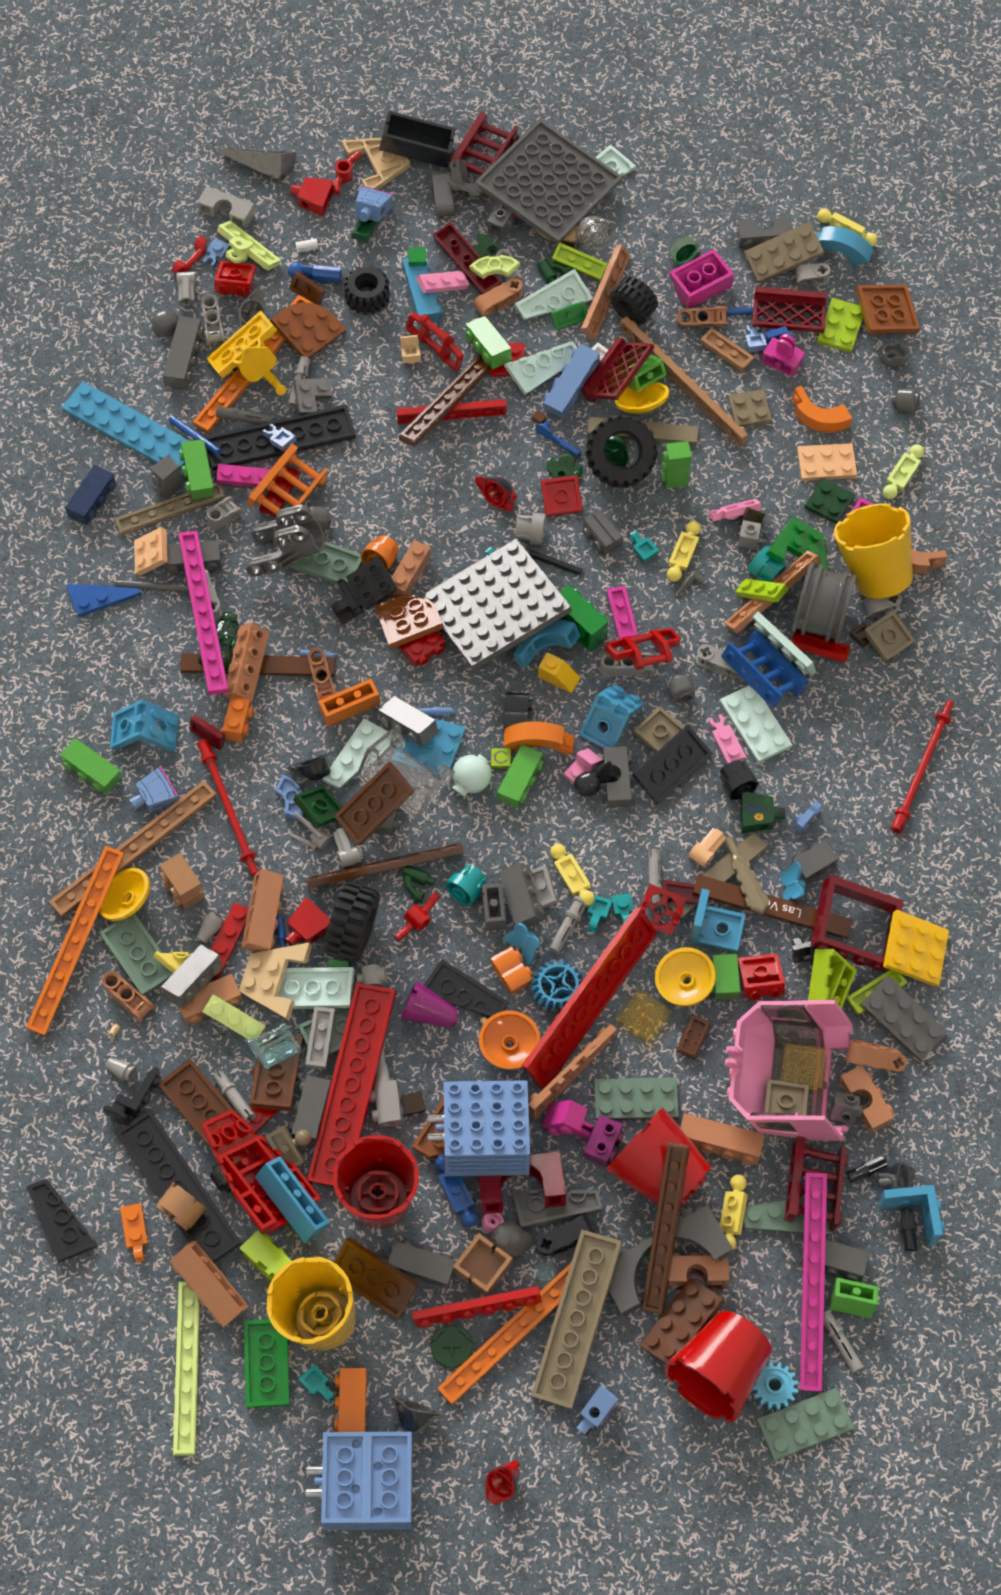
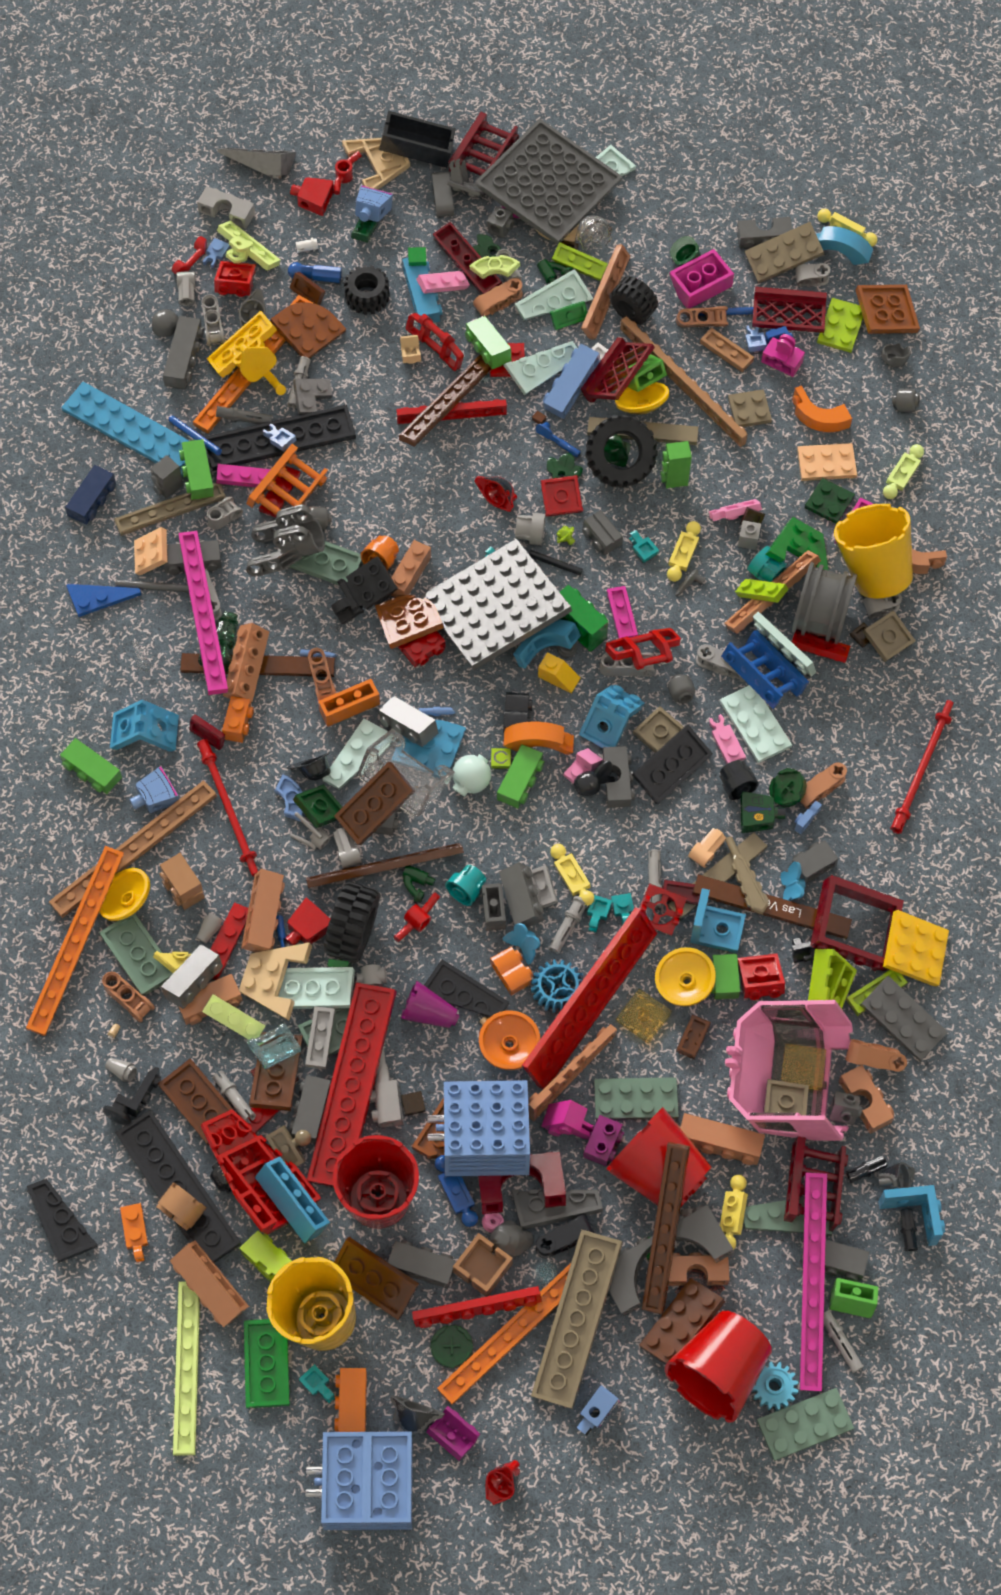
(454, 1433): none -> magenta bracket
(565, 535): none -> lime plant
(788, 787): none -> dark green tile
(824, 783): none -> nougat piece

